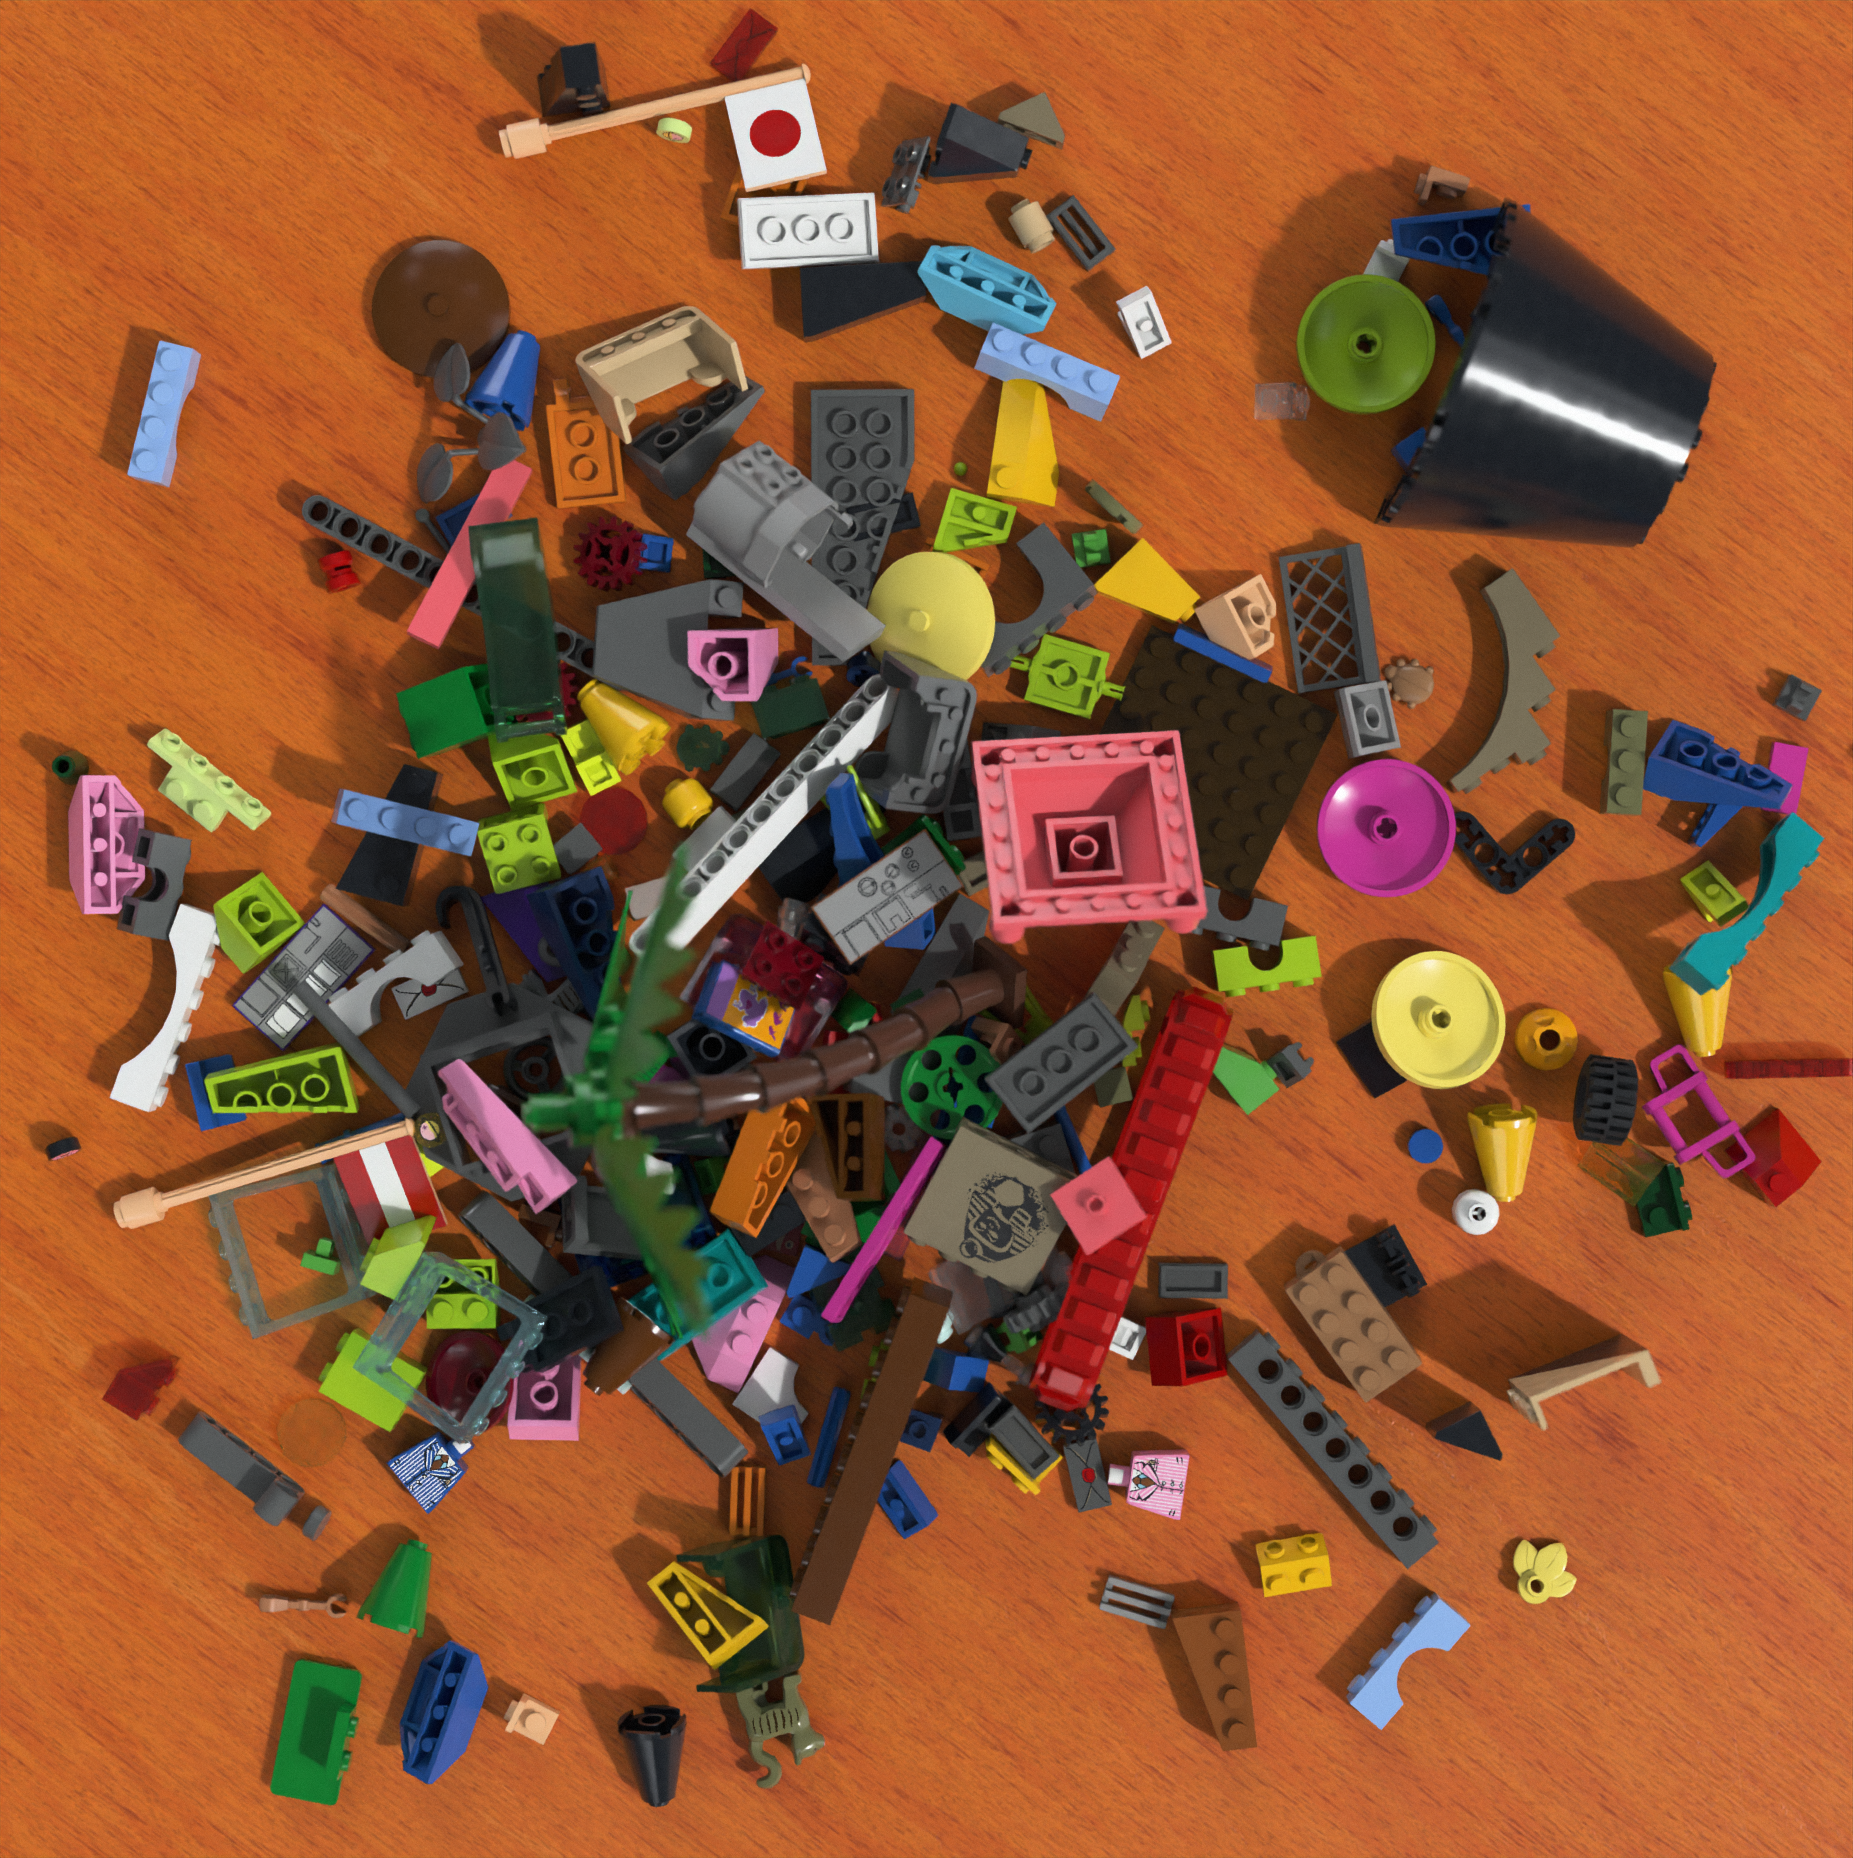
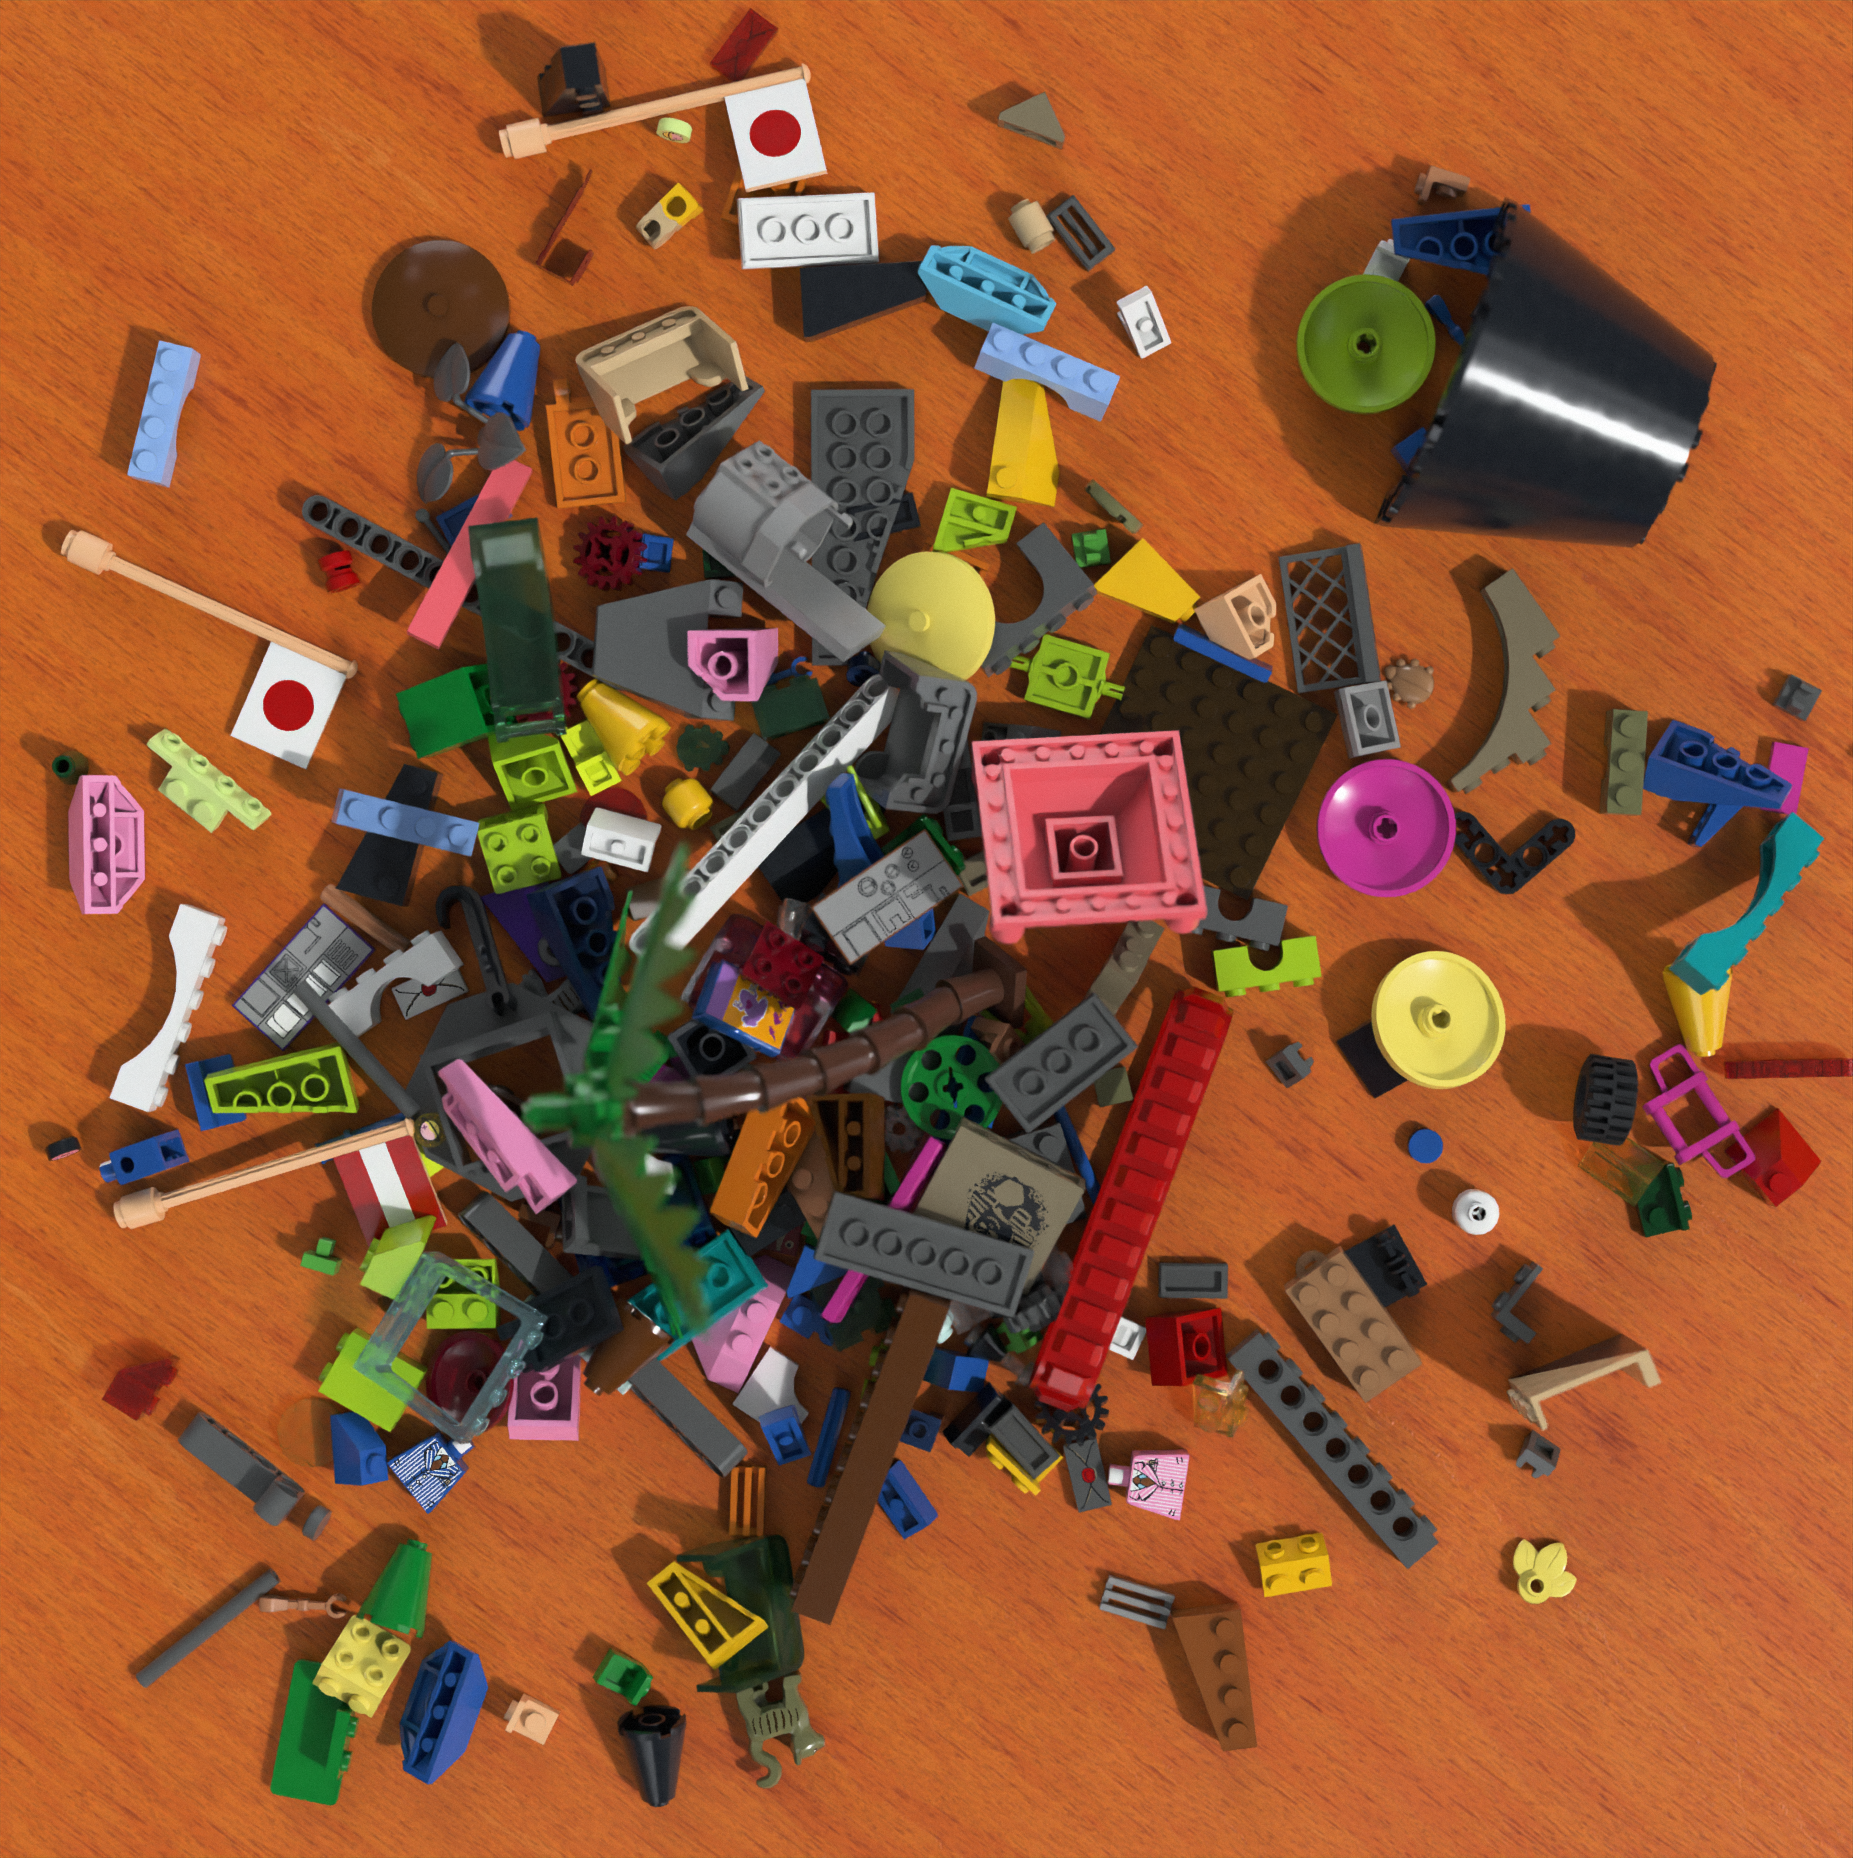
(145, 1158): none -> blue torso
(155, 911): dark grey arch -> none
(208, 1628): none -> dark grey piece
(254, 922): lime slope -> none
(294, 683): none -> flag
(344, 1228): clear light blue windscreen -> none
(357, 1451): none -> blue slope
(361, 1665): none -> light yellow bracket
(524, 1067): dark grey piece -> none
(582, 267): none -> dark red piece
(620, 839): none -> white panel
(624, 1676): none -> green bracket
(668, 216): none -> leg
(706, 836): white tile -> none
(909, 160): dark grey hinge -> none
(923, 1254): none -> dark grey plate
(960, 468): lime piece -> none
(976, 149): black slope -> none
(1098, 1205): coral plate -> none
(1133, 1020): neon yellow slope -> none
(1220, 1405): none -> clear yellow bracket
(1245, 1078): bright green slope -> none
(1281, 401): clear bracket -> none
(1433, 1626): light blue arch -> none
(1465, 1429): black slope -> none
(1503, 1146): yellow cone -> none
(1512, 1326): none -> dark grey bracket
(1529, 1032): light orange piece -> none
(1538, 1453): none -> dark grey tile
(1714, 894): neon yellow slope -> none

